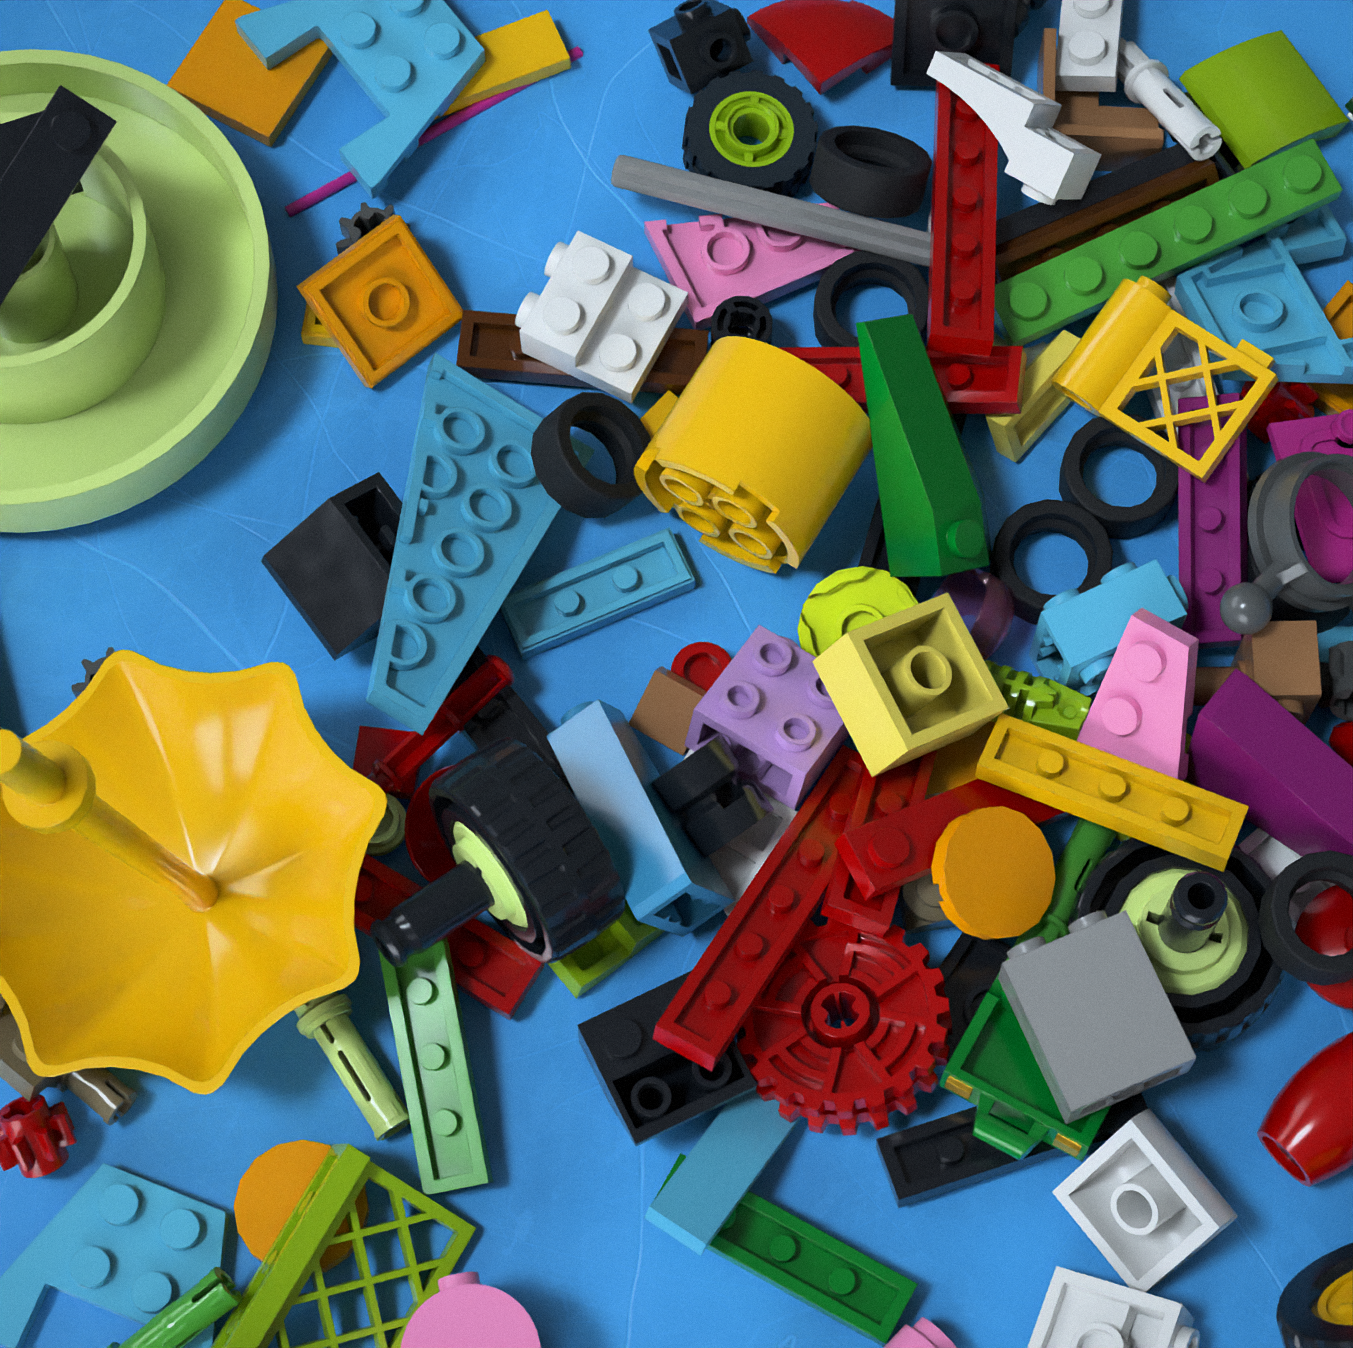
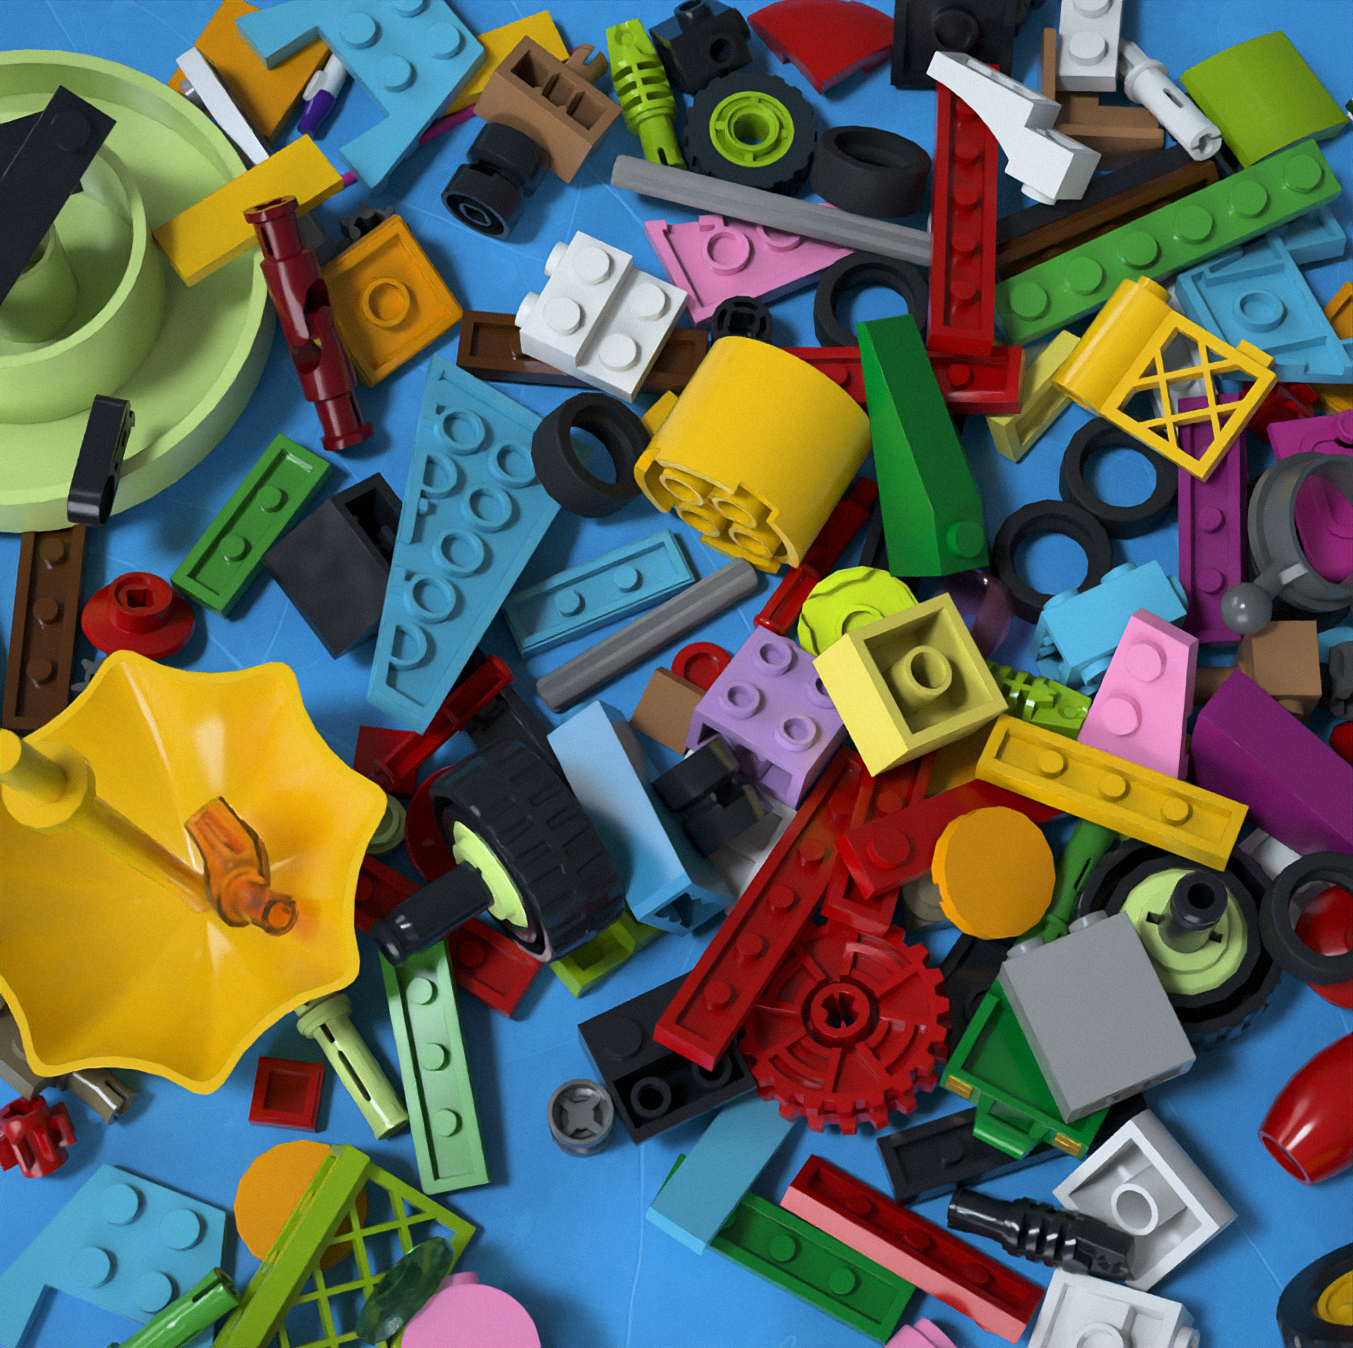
(45, 627): none -> reddish brown plate
(100, 462): none -> black piece
(140, 616): none -> red piece
(210, 91): none -> plate
(216, 228): none -> yellow tile
(238, 871): none -> clear orange arm
(251, 525): none -> bright green plate
(287, 1094): none -> red tile
(297, 282): none -> dark red piece
(321, 96): none -> piece
(404, 1290): none -> clear green wheel
(499, 175): none -> black wheel
(552, 103): none -> medium nougat brick
(581, 1106): none -> flat silver wheel
(644, 92): none -> lime hinge
(647, 634): none -> light grey axle
(825, 551): none -> red piece
(913, 1248): none -> red plate
(1044, 1234): none -> black hinge

